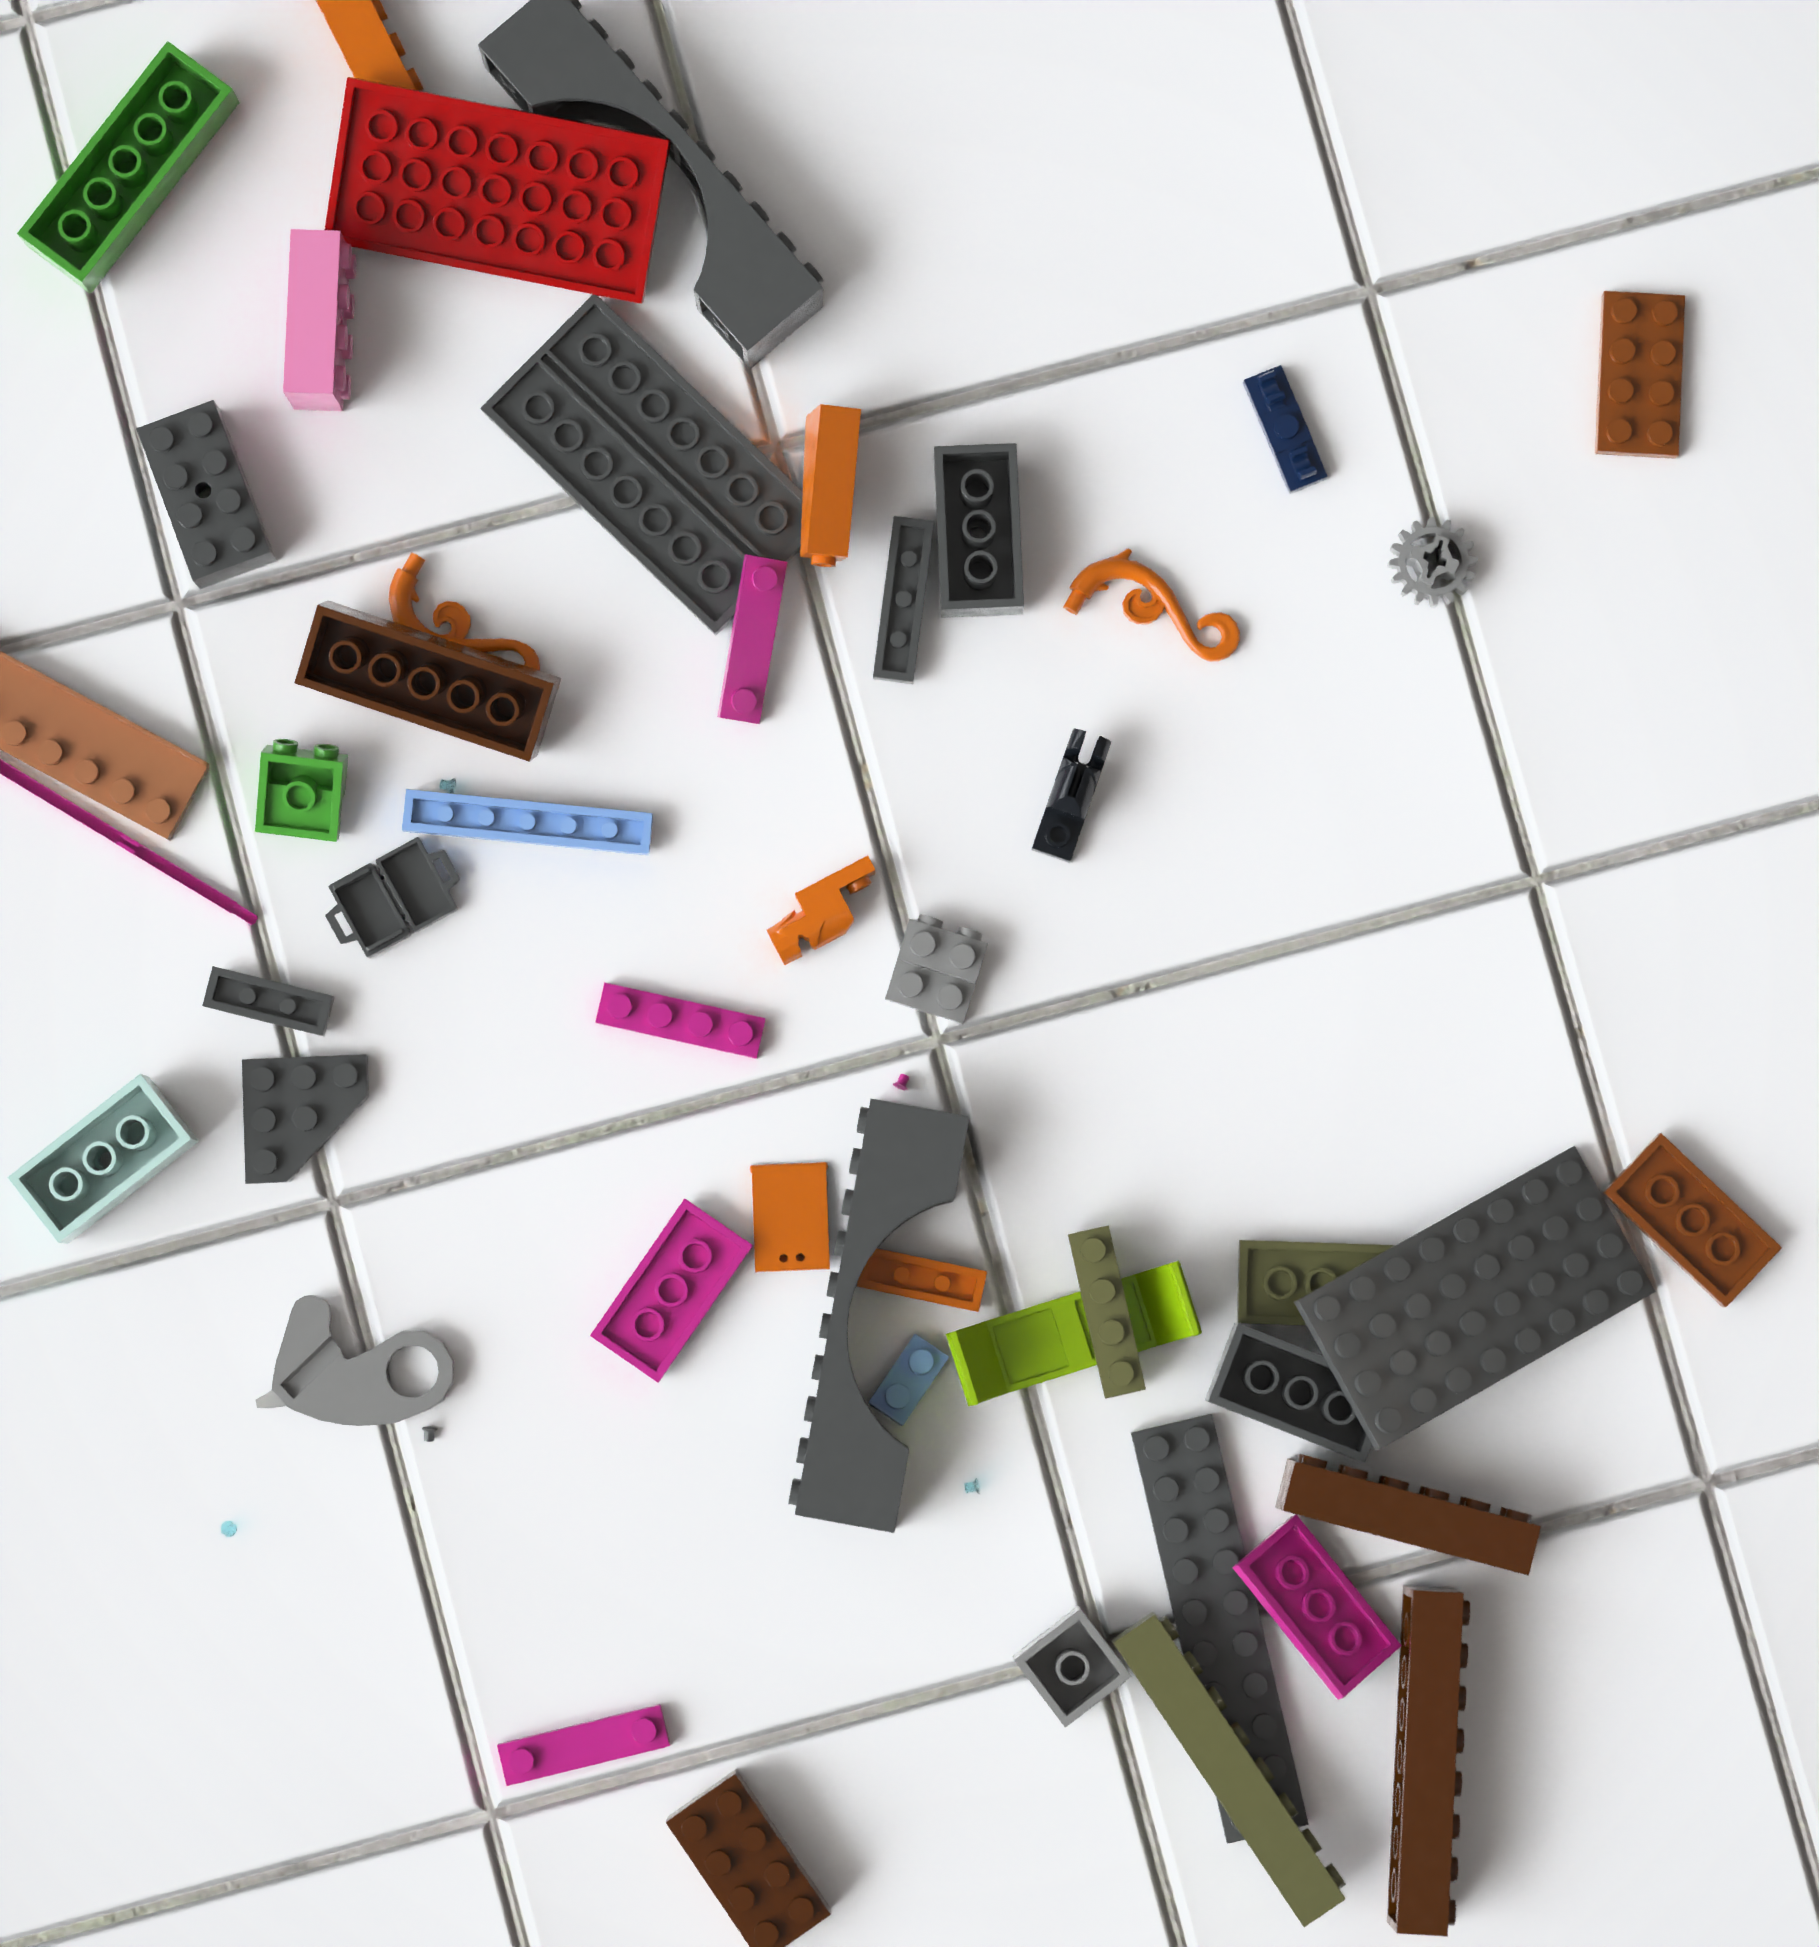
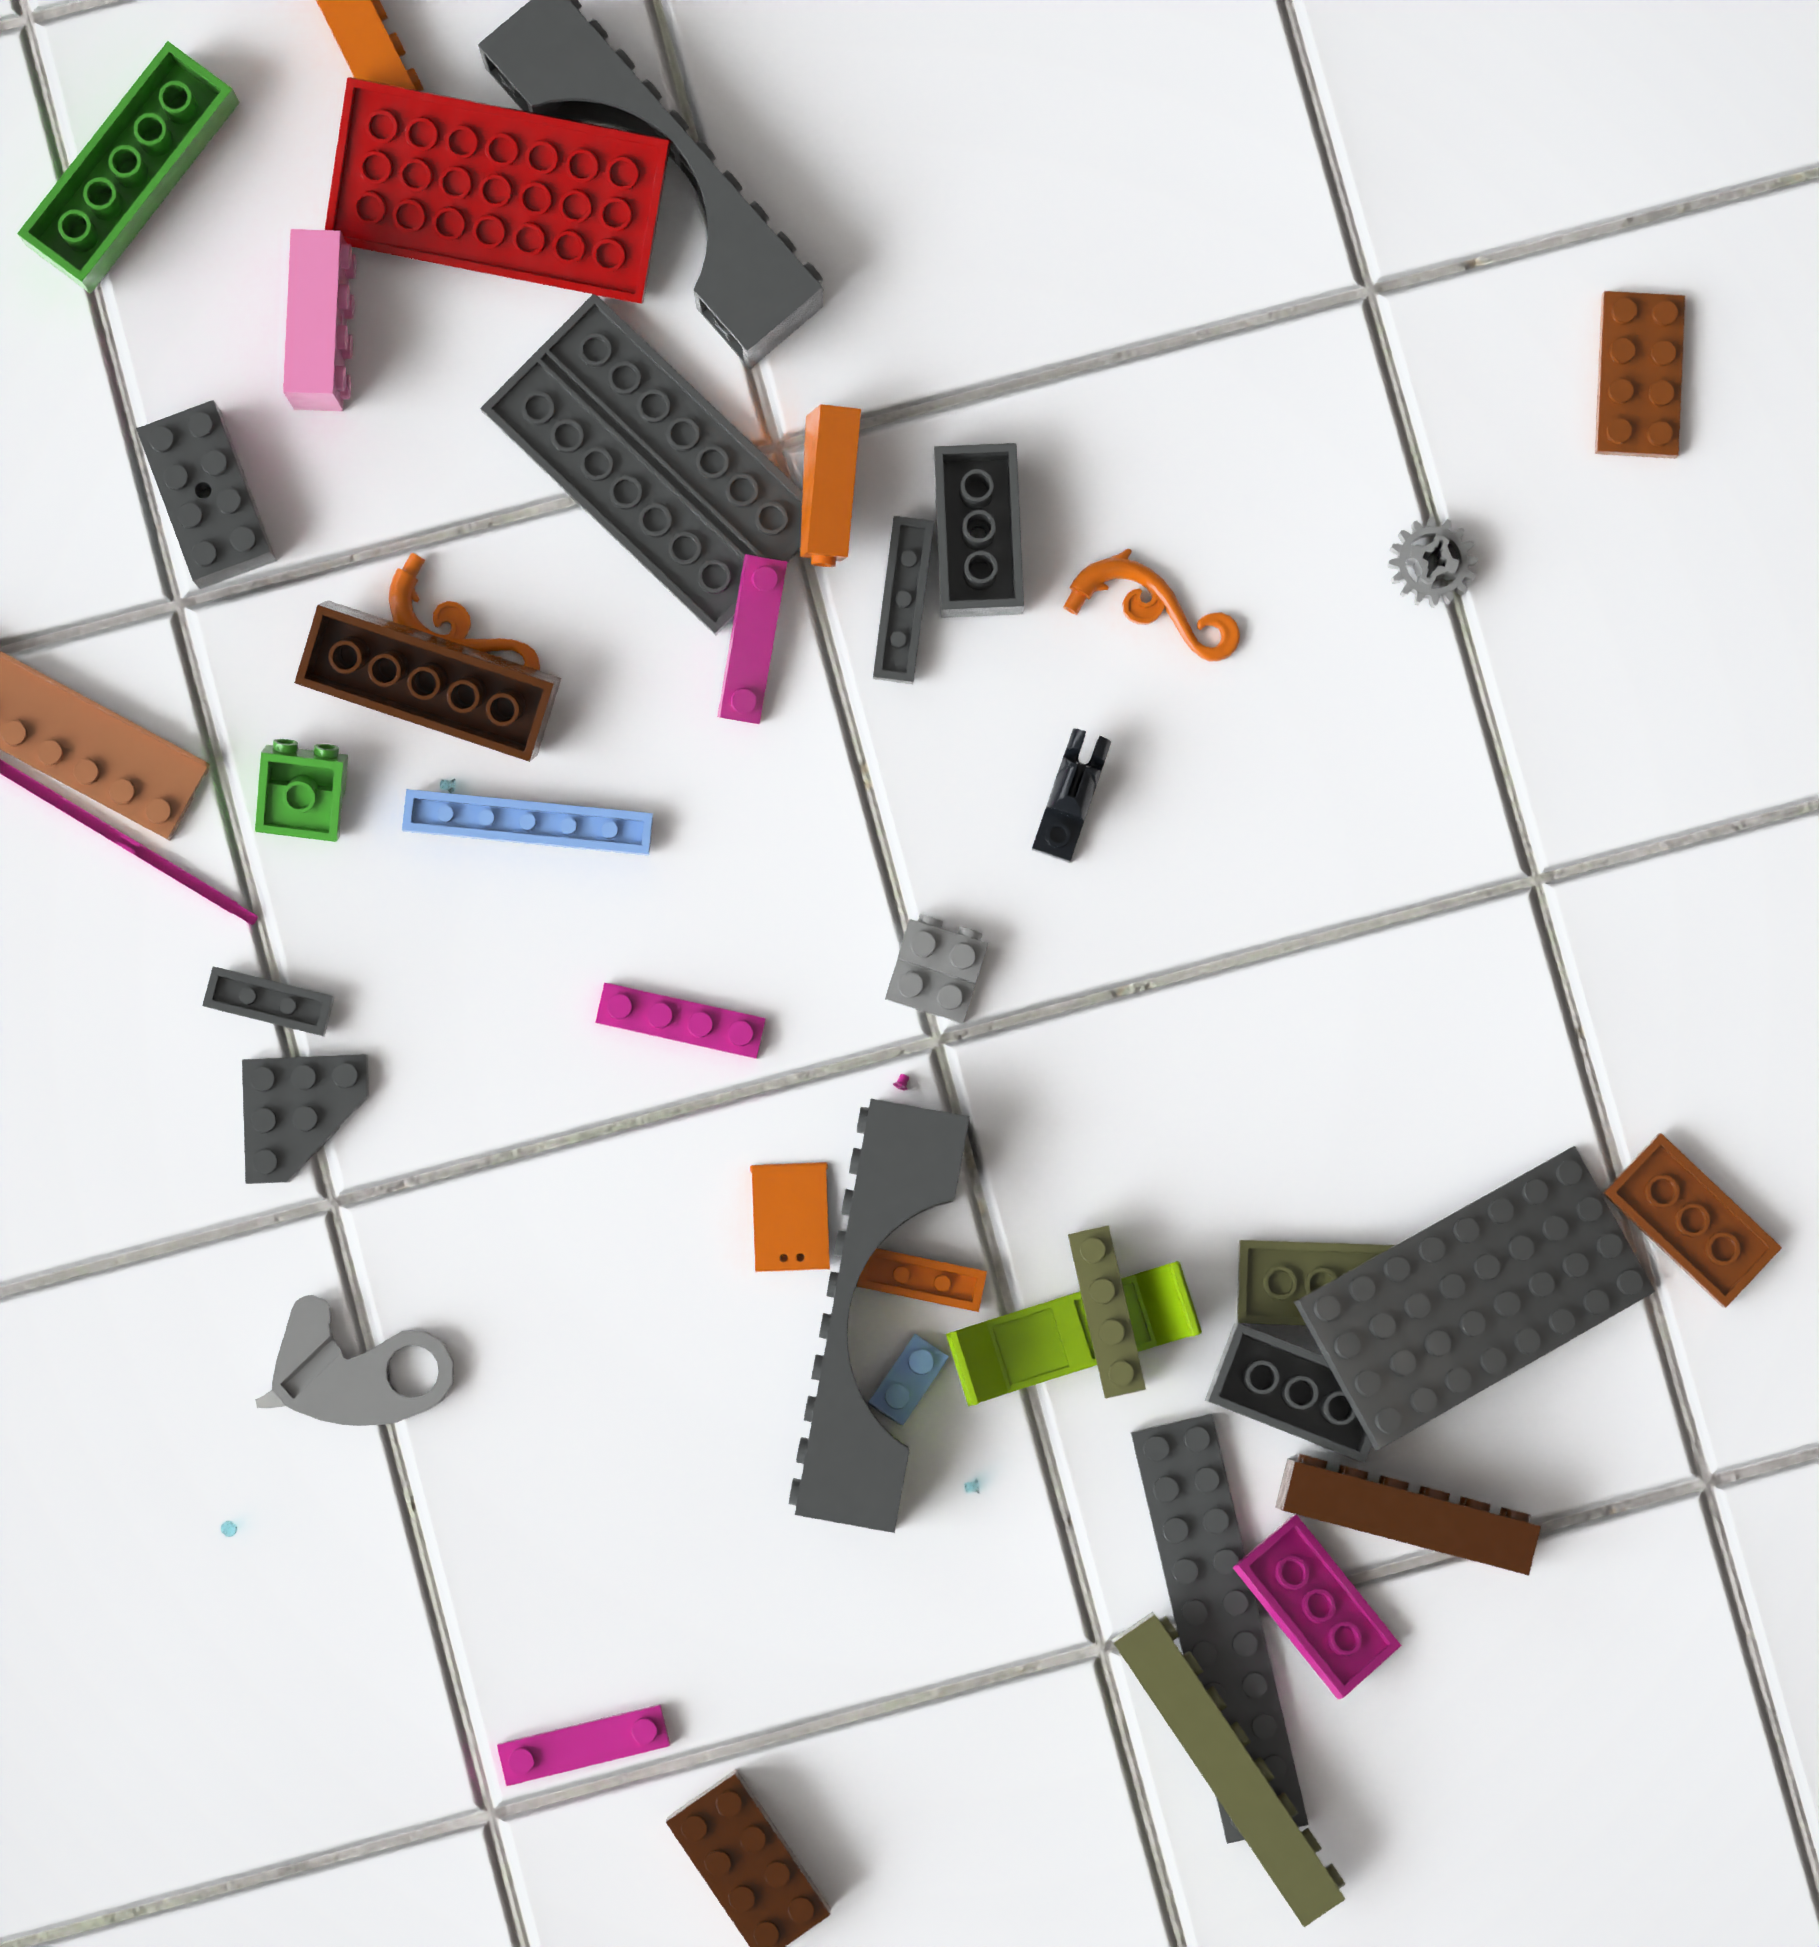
(66, 1179): light aqua brick -> none
(377, 905): dark grey piece -> none
(429, 1433): dark grey piece -> none
(671, 1290): dark pink plate -> none
(823, 911): orange plate -> none
(1071, 1666): light grey brick -> none
(1285, 429): dark blue plate -> none
(1426, 1760): reddish brown brick -> none

